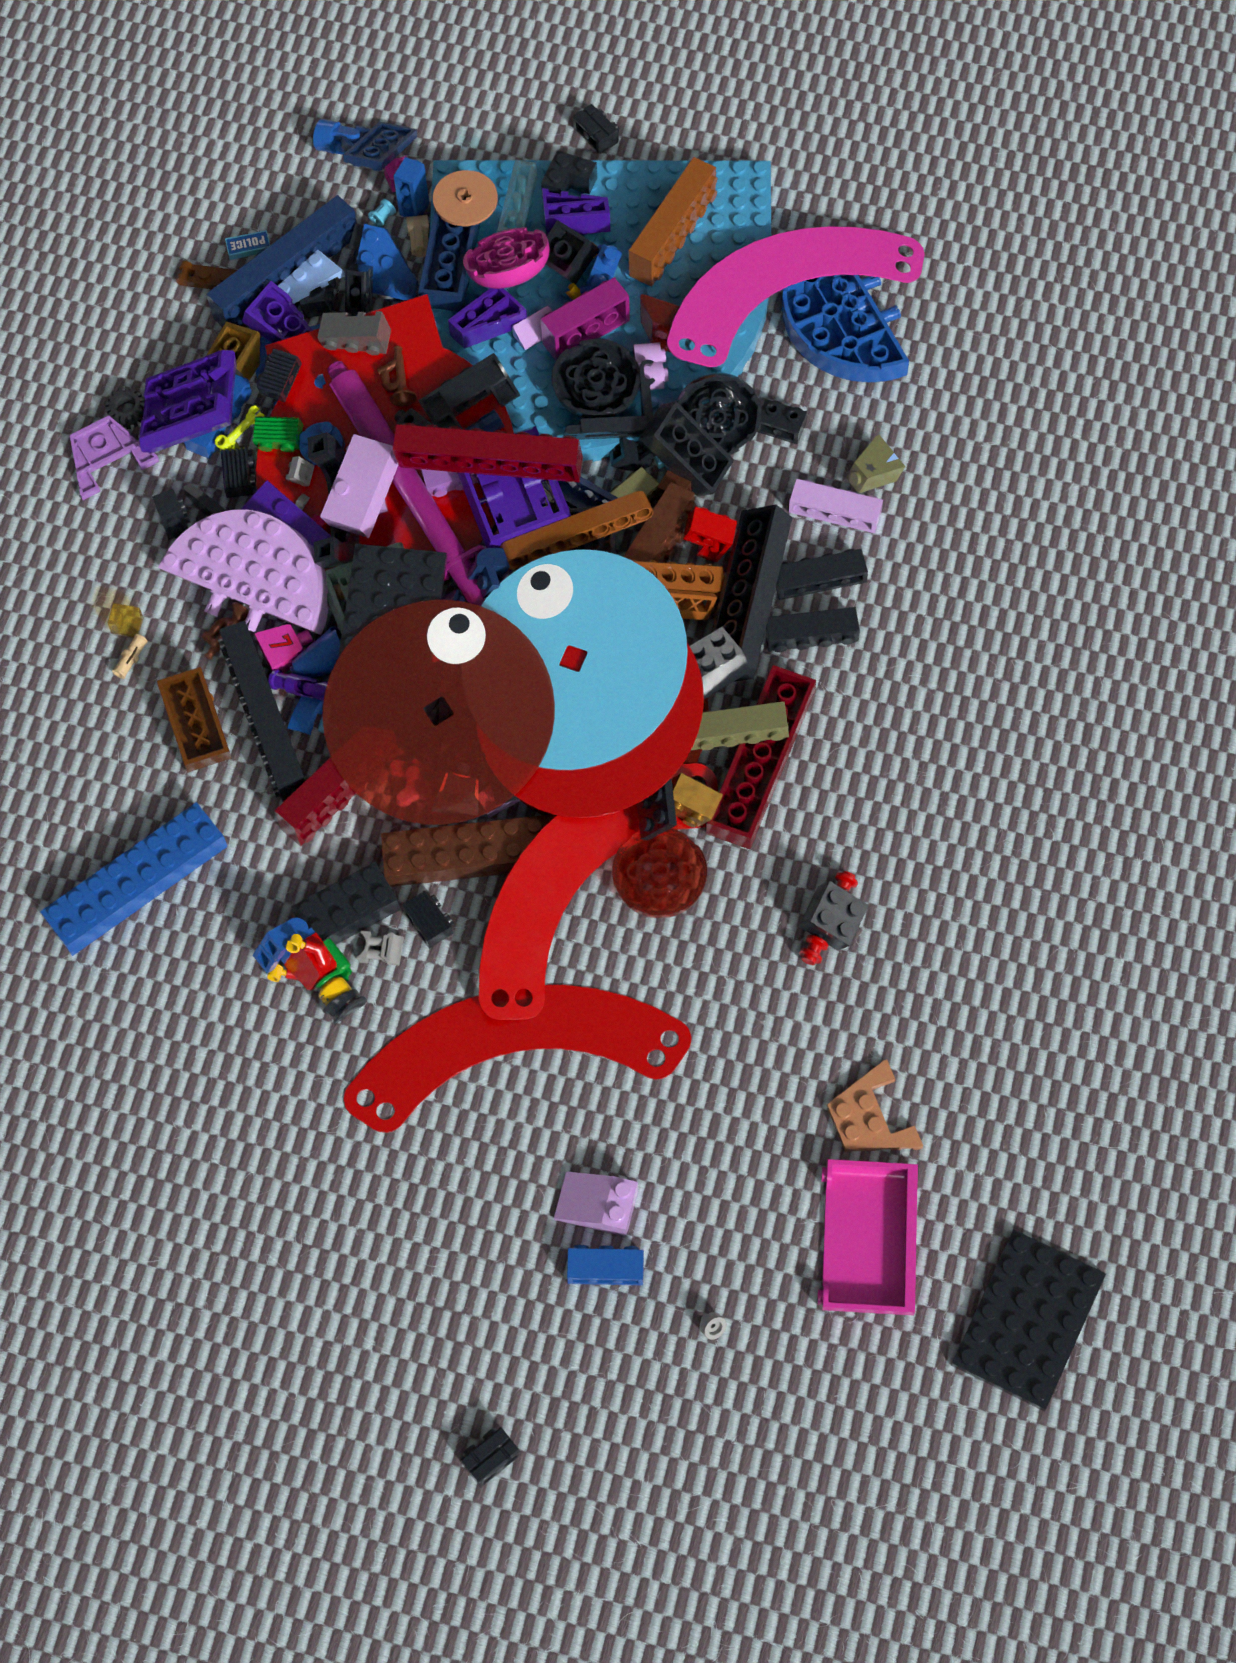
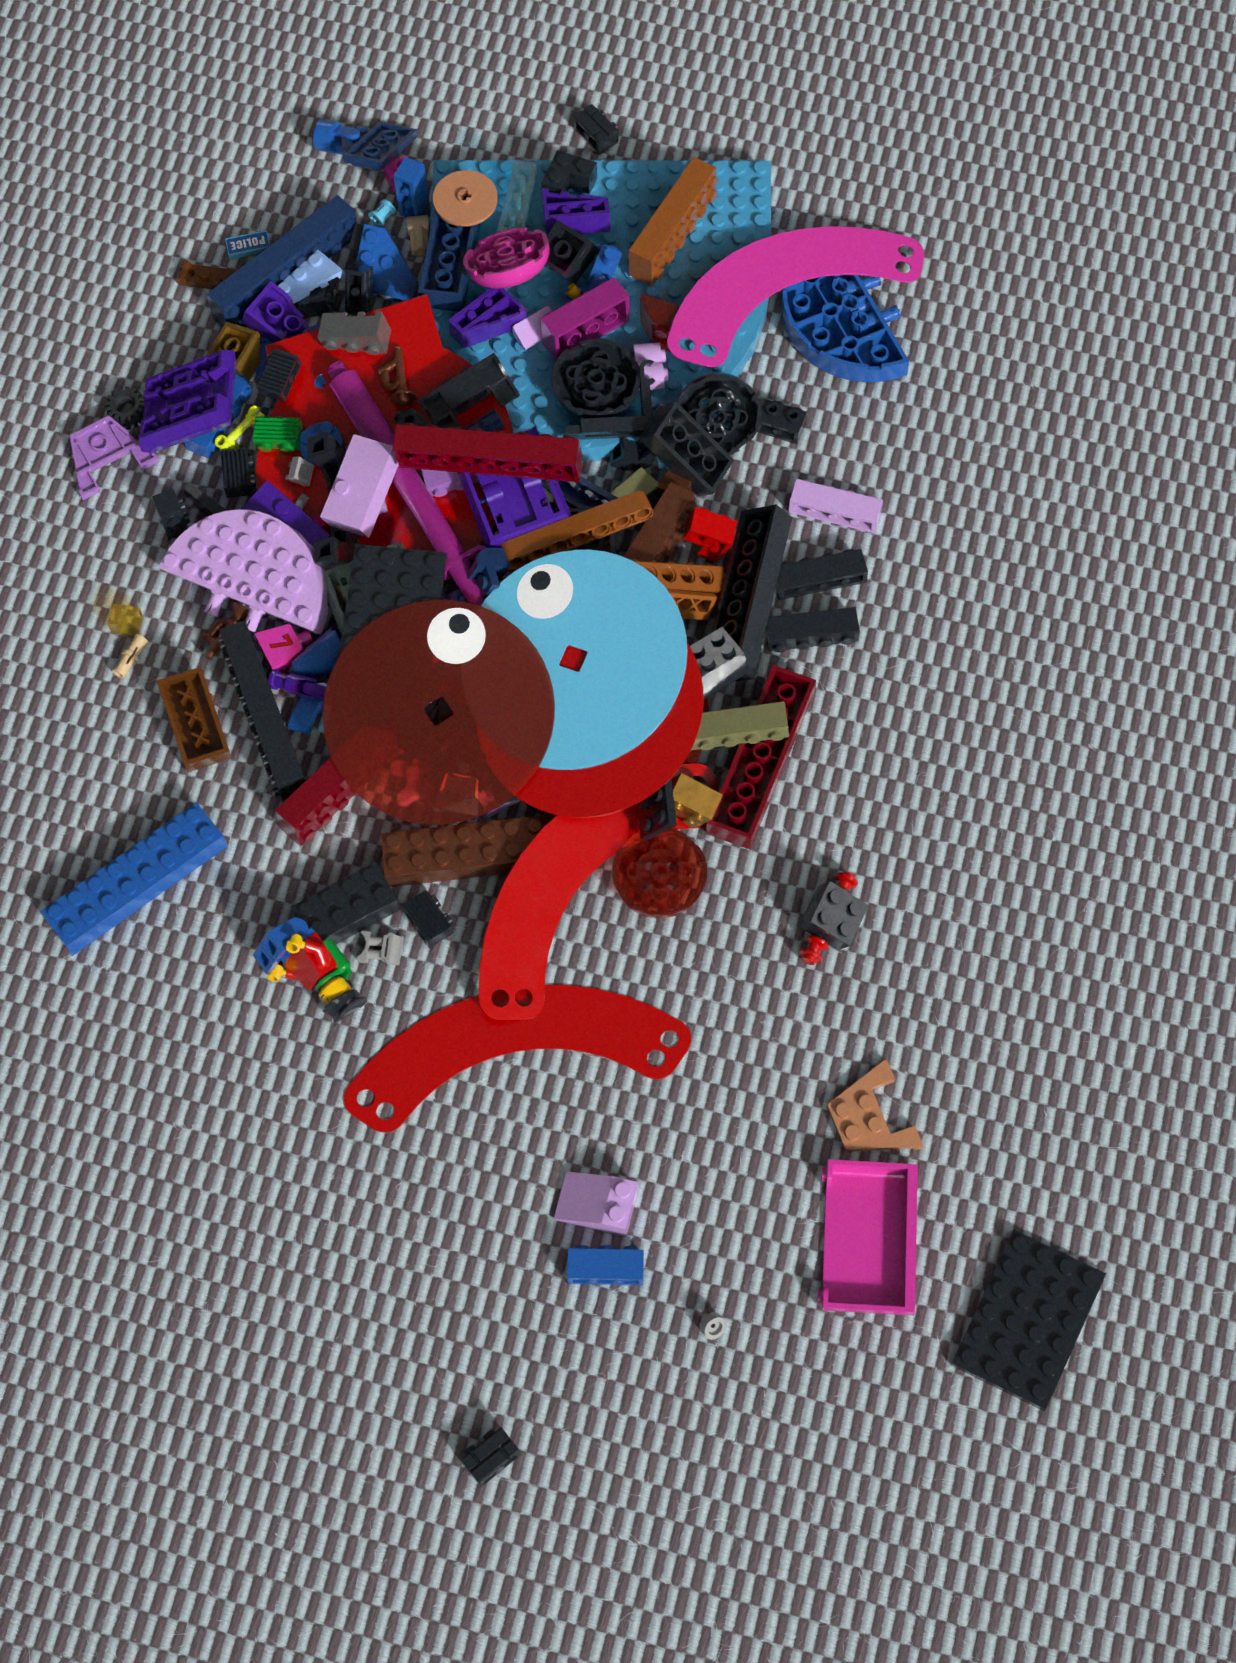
(875, 467): olive slope -> none

